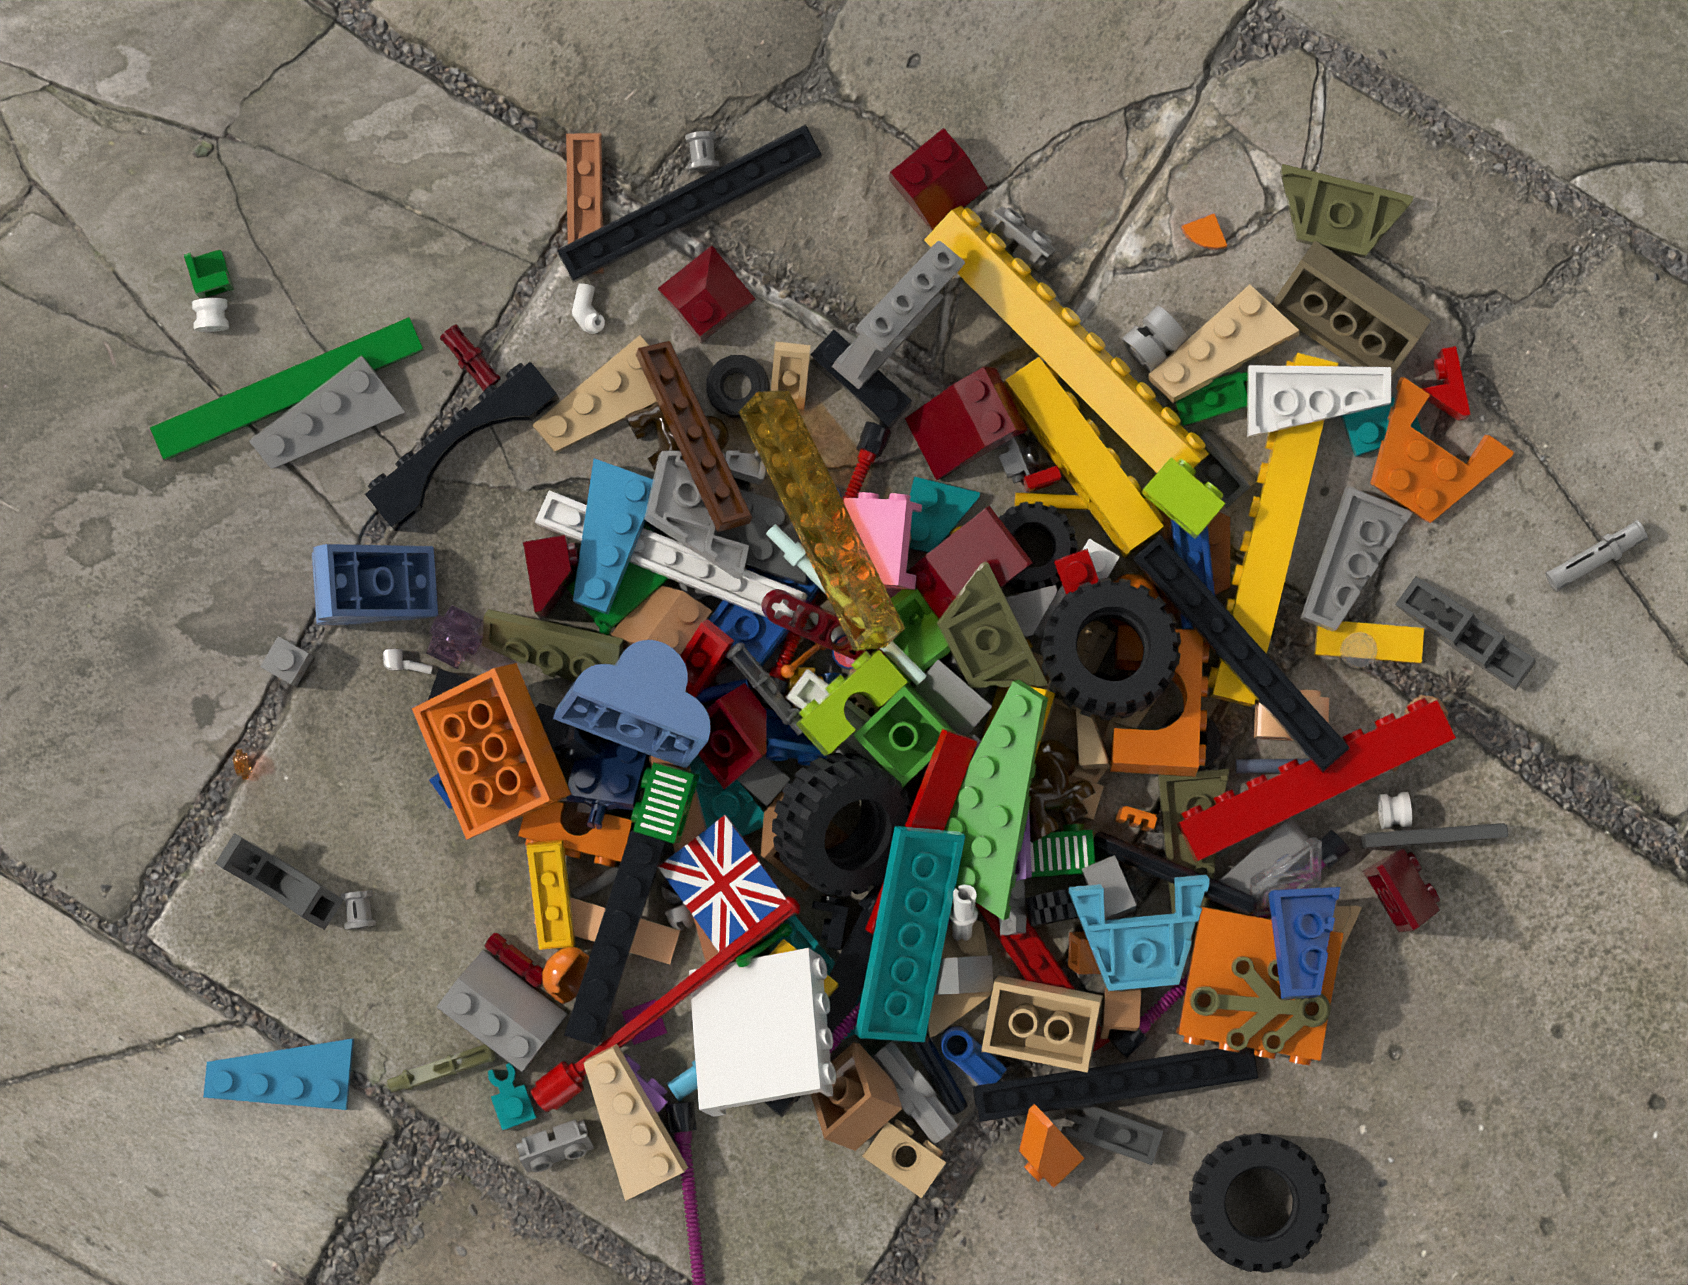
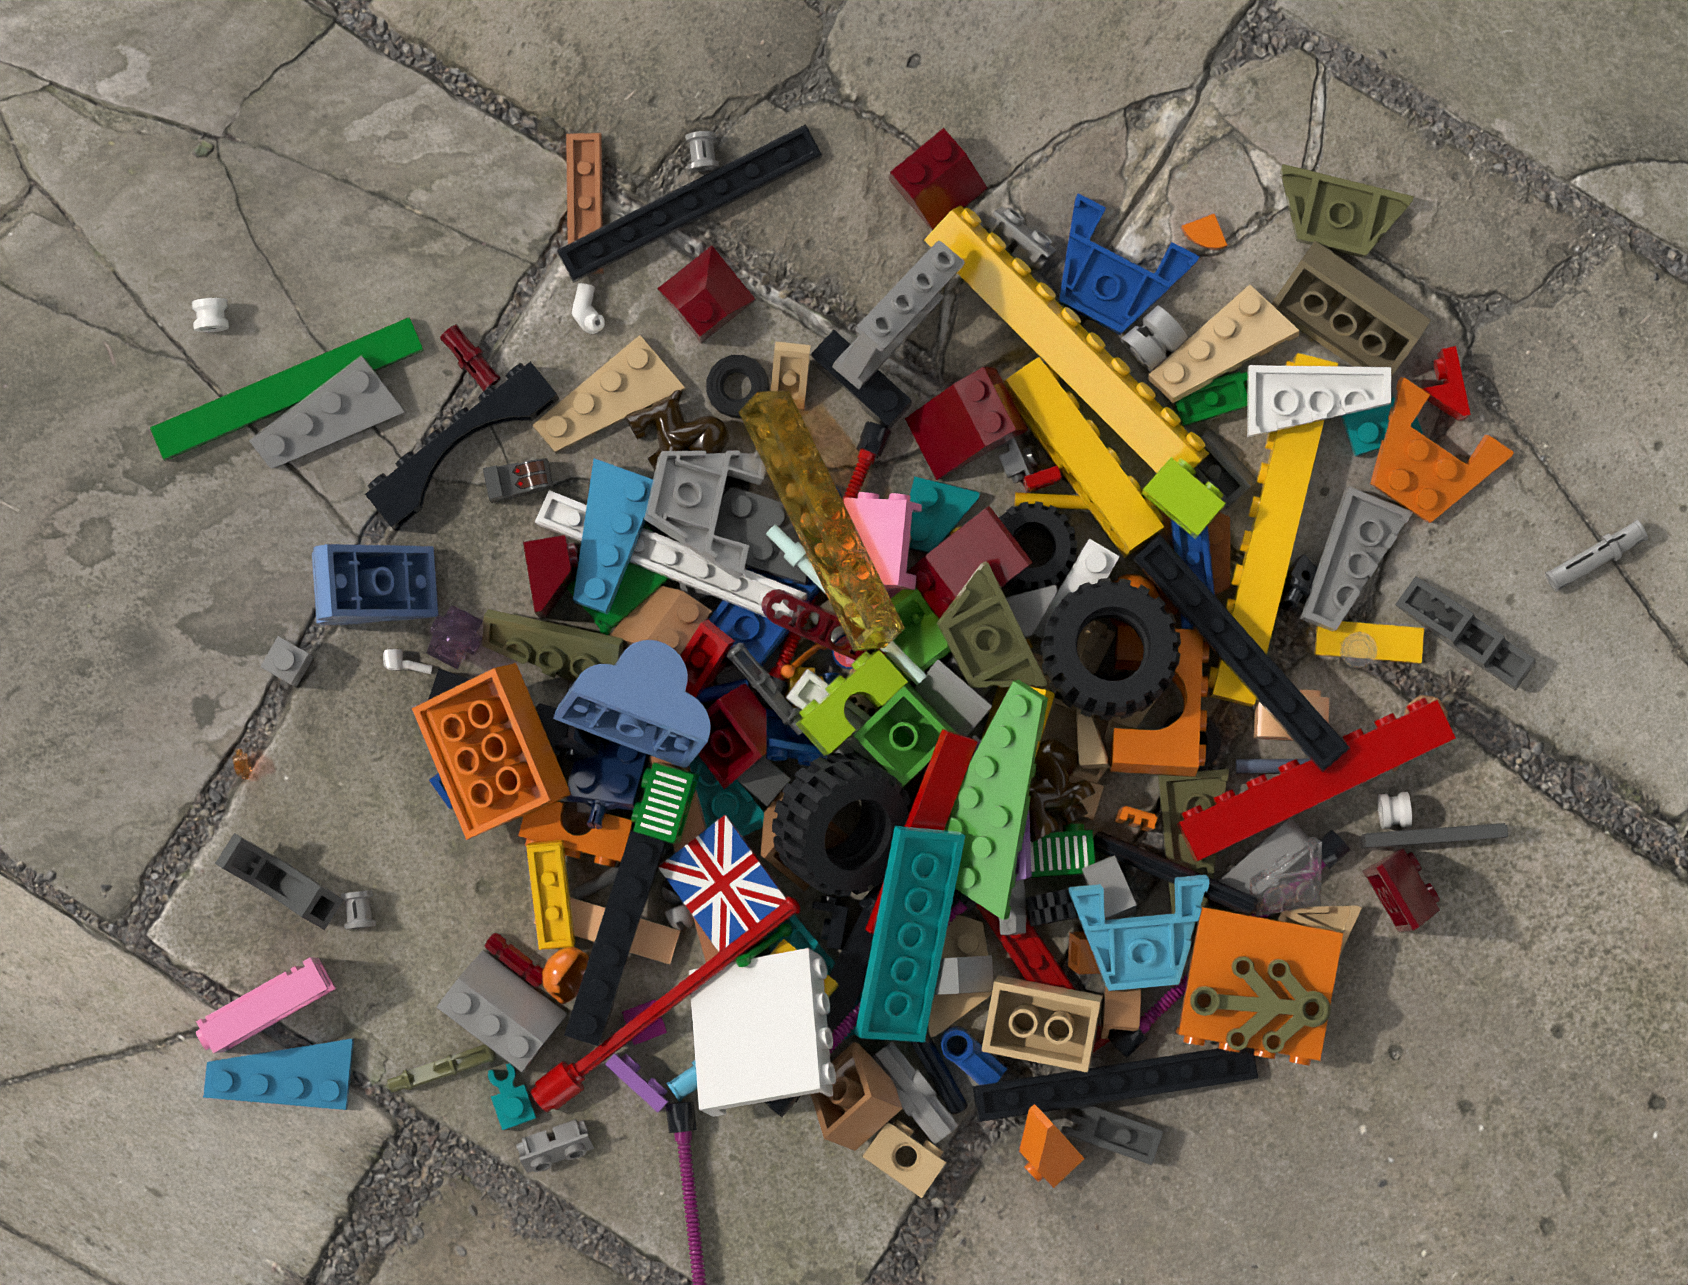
(209, 274): green panel -> none
(264, 1006): none -> bright pink door
(517, 479): none -> dark grey leg
(634, 1132): tan wing -> none
(693, 436): reddish brown tile -> none
(963, 912): white axle -> none
(1076, 570): red plate -> none
(1107, 285): none -> blue wing
(1295, 587): none -> black piece
(1301, 938): blue wing -> none
(1308, 1205): black tyre -> none

